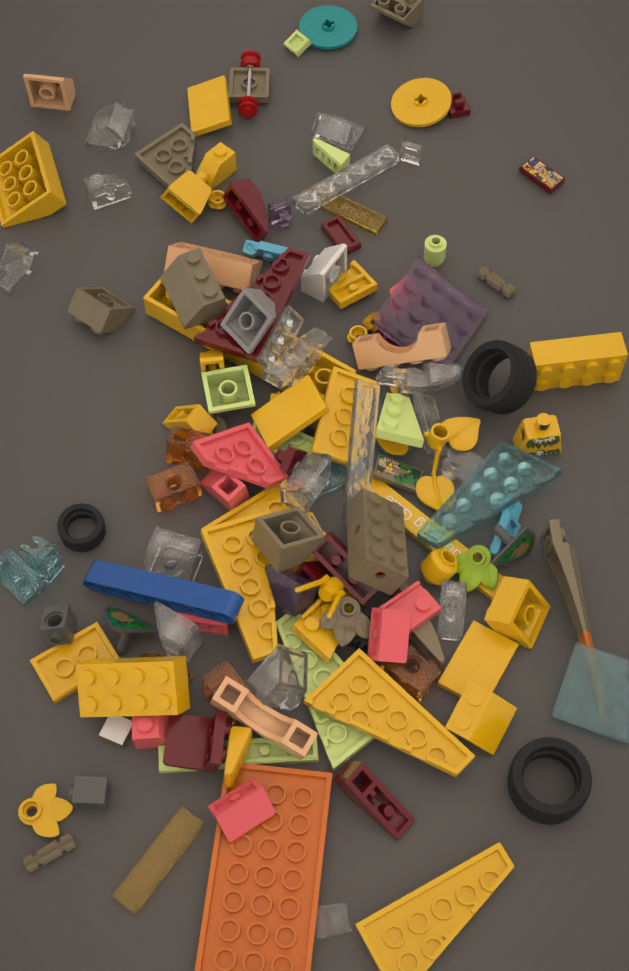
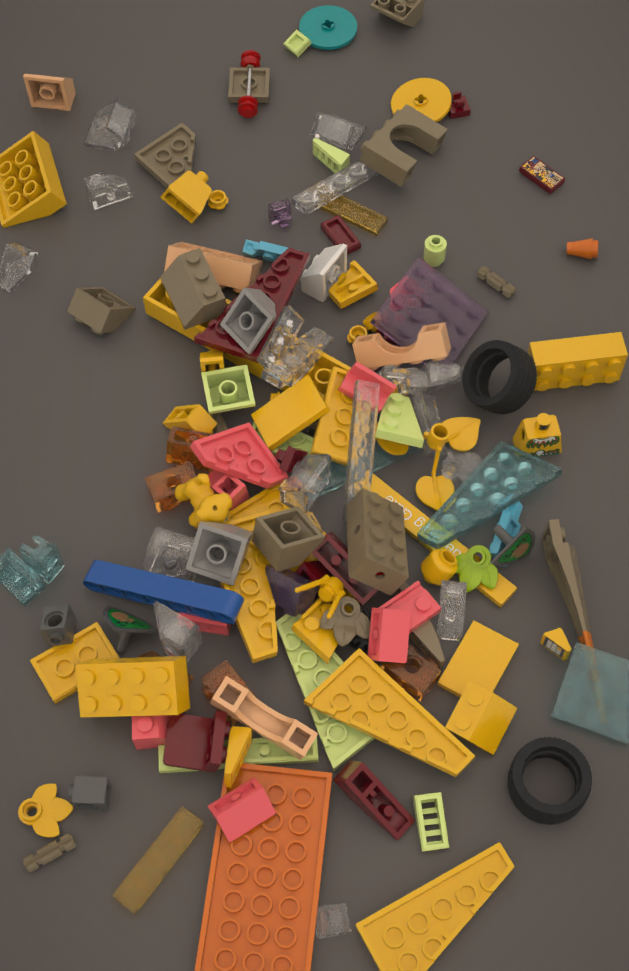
(78, 511): black tyre -> none
(116, 730): white tile -> none
(206, 504): none -> yellow animal
(209, 106): yellow tile -> none
(218, 164): yellow slope -> none
(219, 551): none -> light grey slope
(248, 207): dark red slope -> none
(281, 678): clear slope -> none
(360, 372): none -> coral panel
(396, 473): tile -> none
(408, 126): none -> dark tan arch
(411, 152): clear tile -> none
(440, 820): none -> yellowish green slope
(517, 611): yellow slope -> none
(556, 643): none -> yellow slope
(583, 248): none -> orange cone

